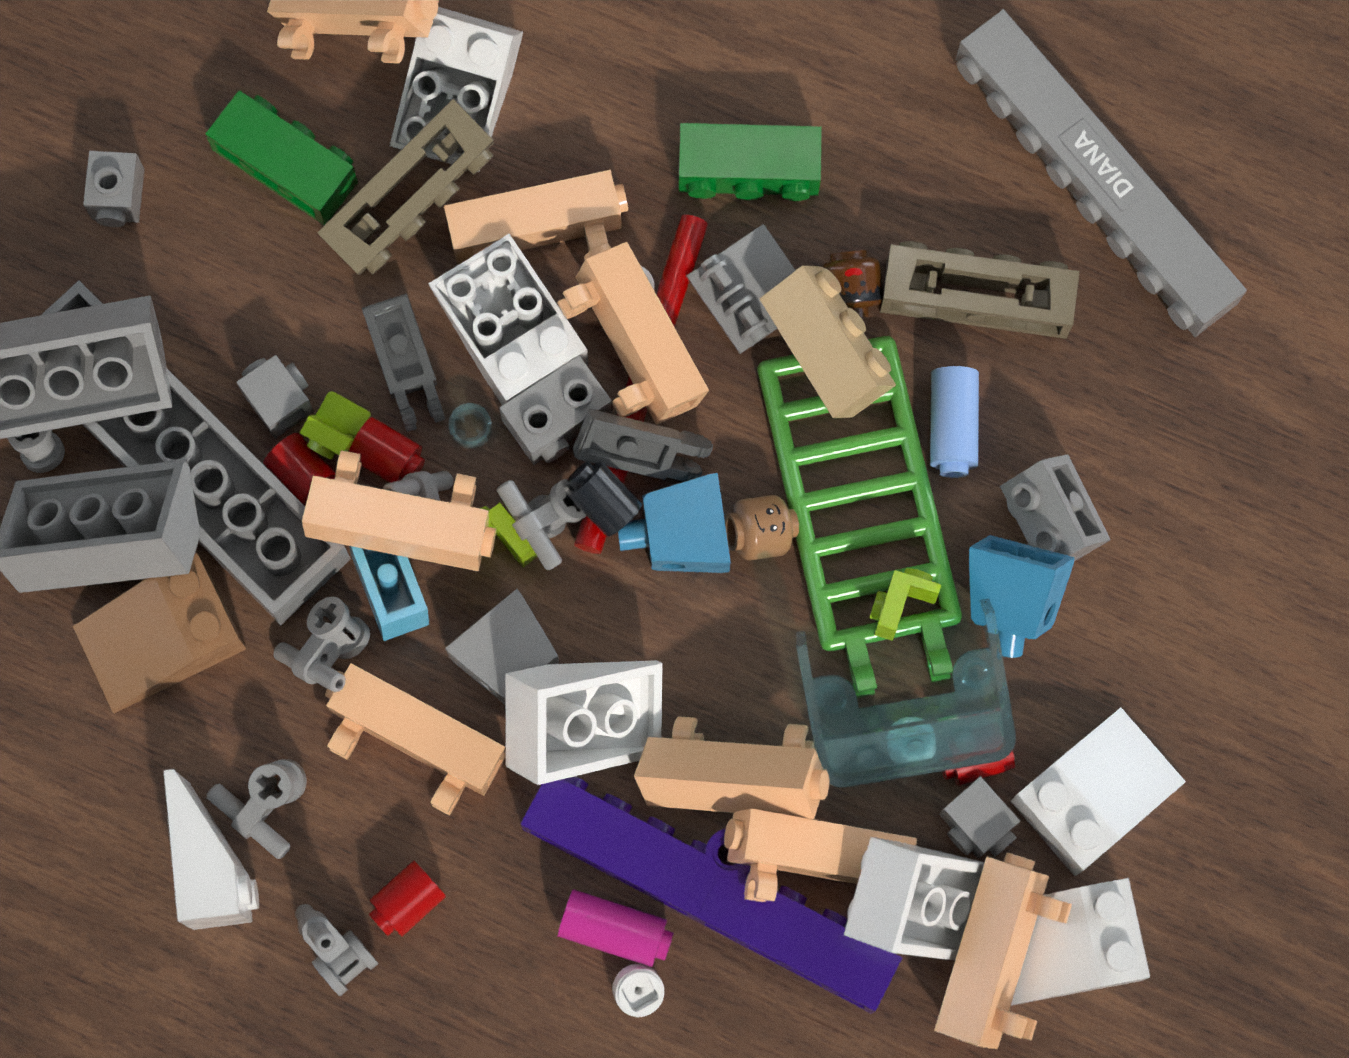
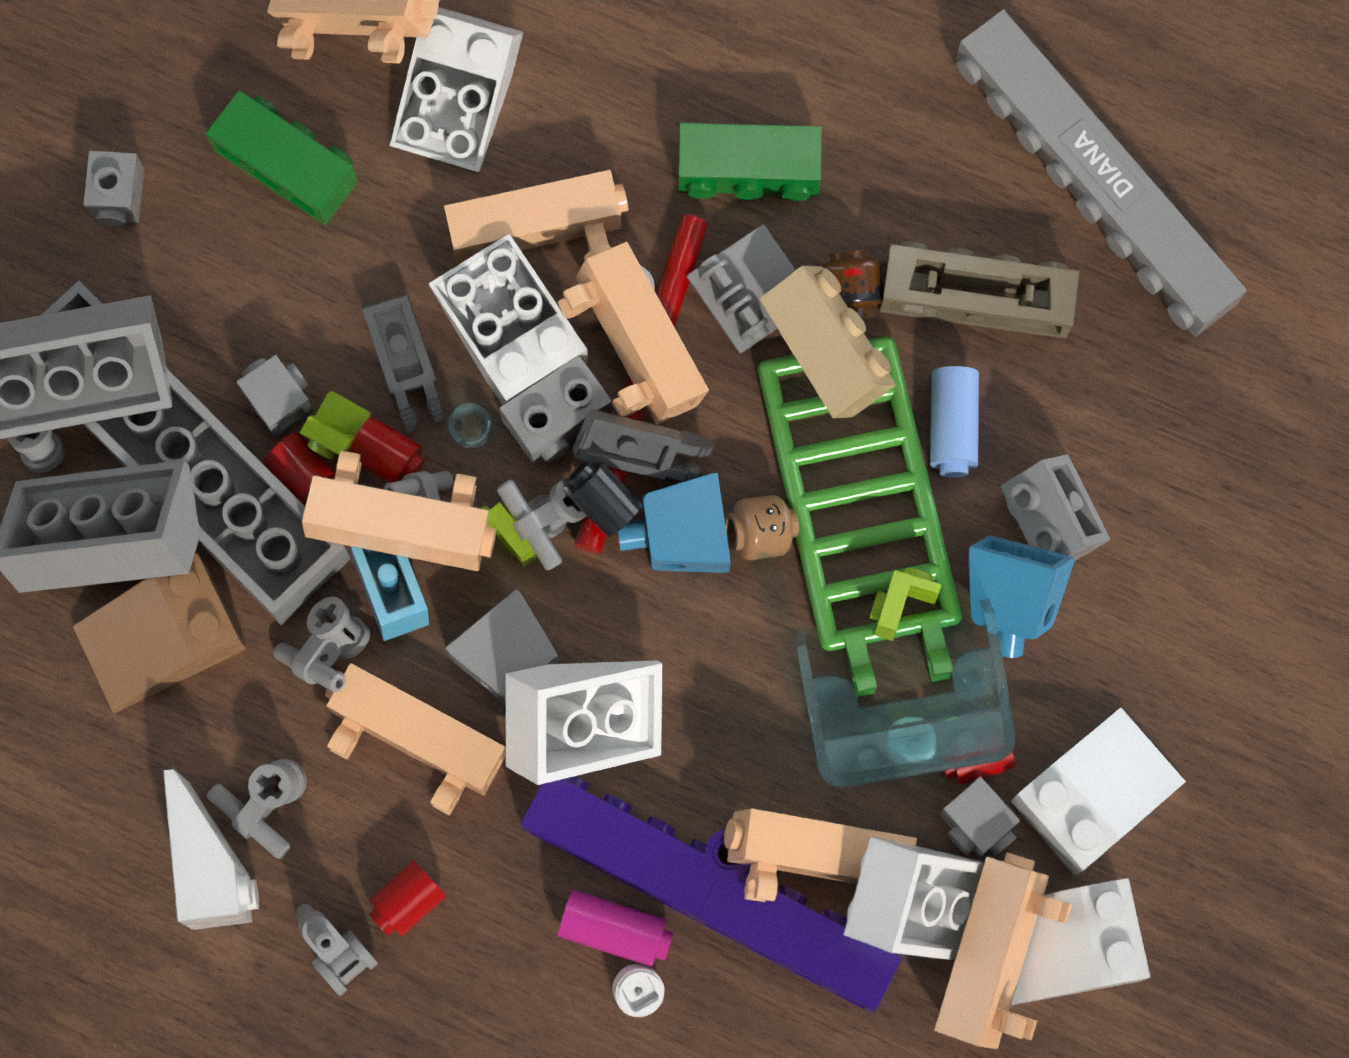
(407, 219): dark tan brick -> none
(732, 776): light nougat brick -> none

